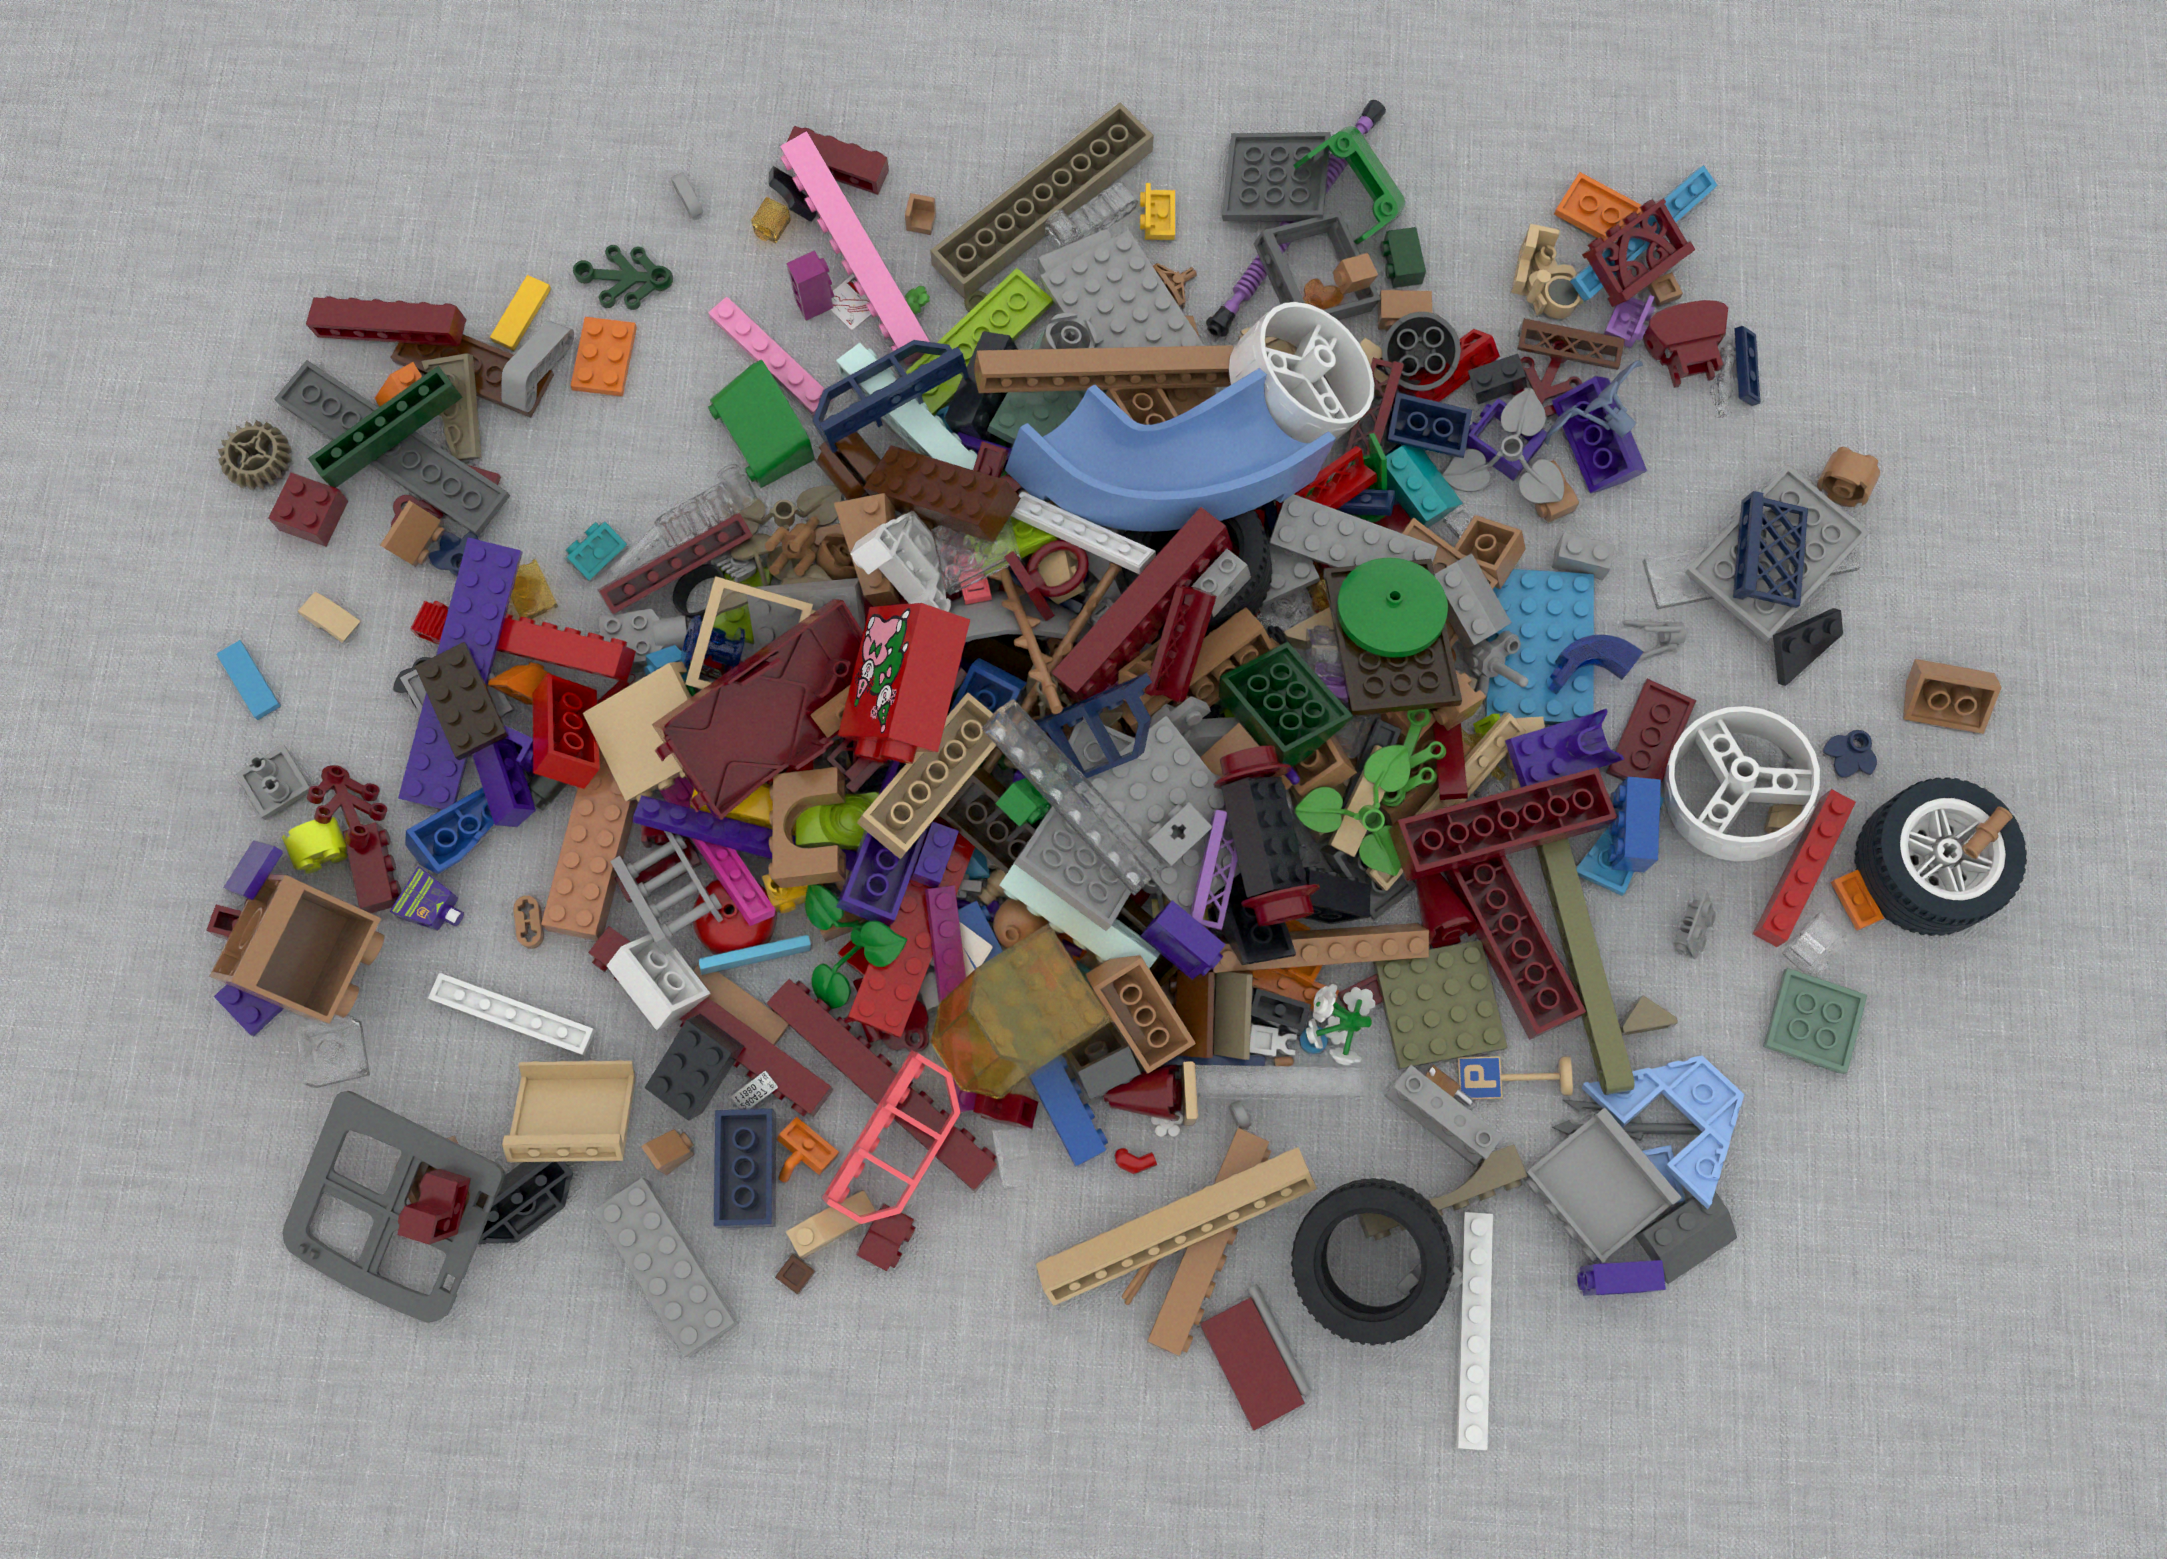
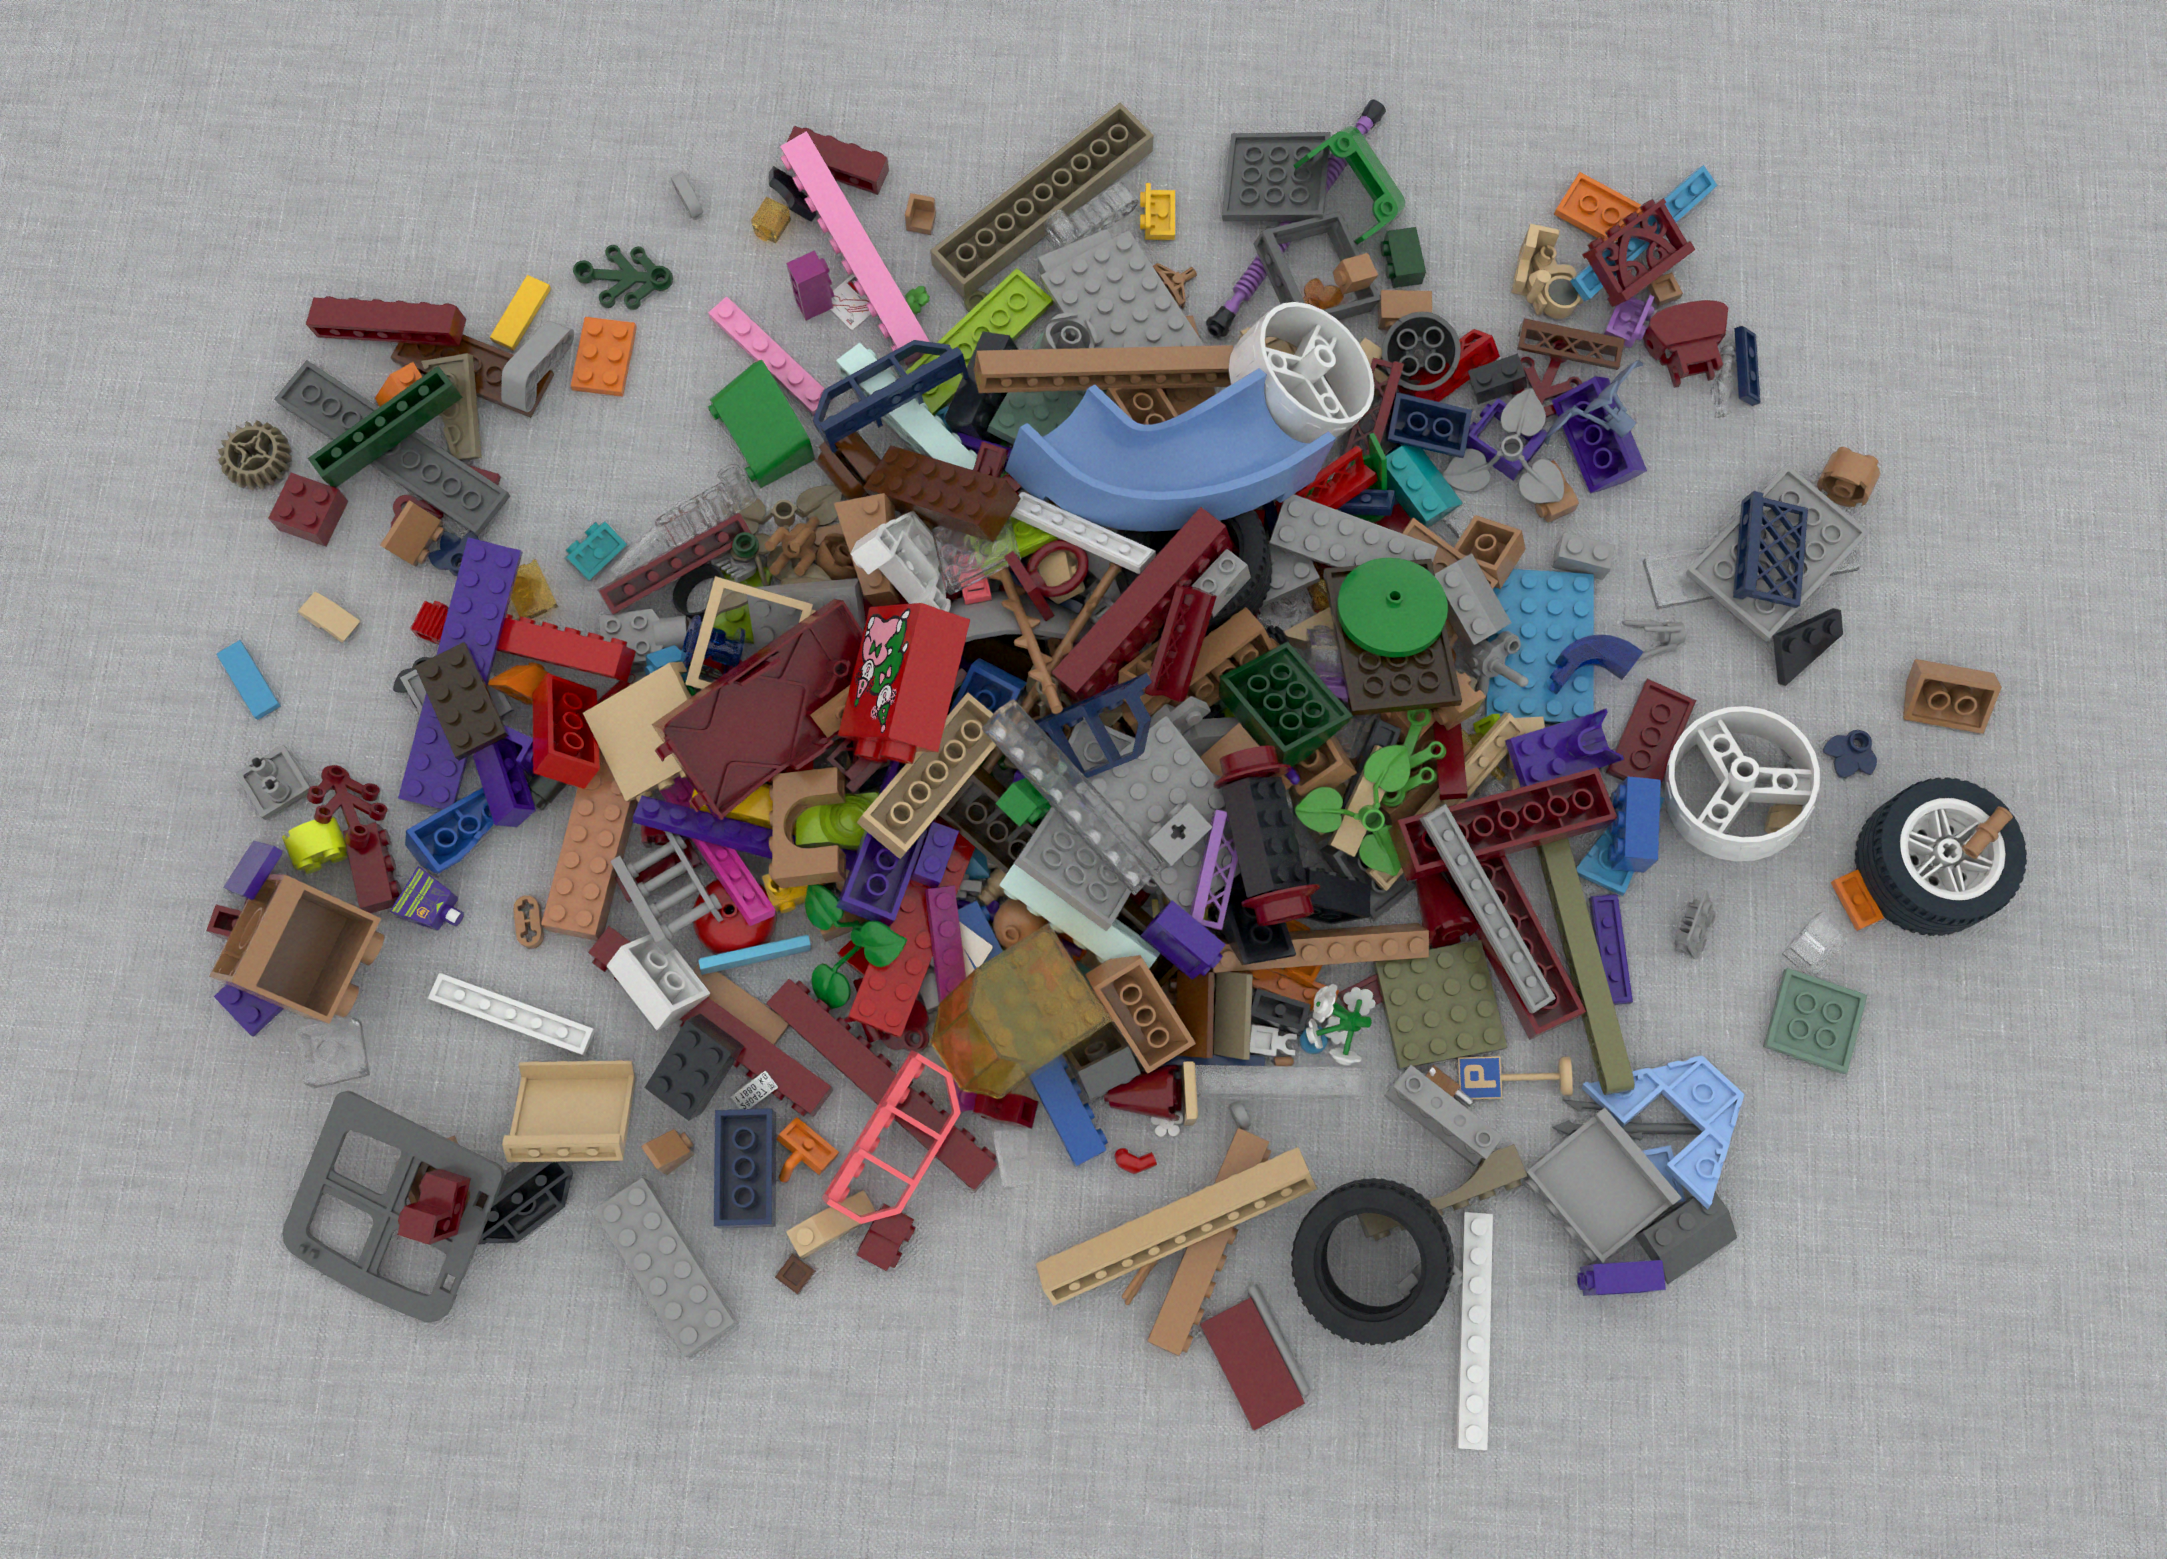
(743, 539): none -> dark green plate
(1487, 908): none -> light grey tile
(1611, 945): none -> dark purple tile
(1646, 1017): dark tan slope -> none
(1804, 868): red brick -> none

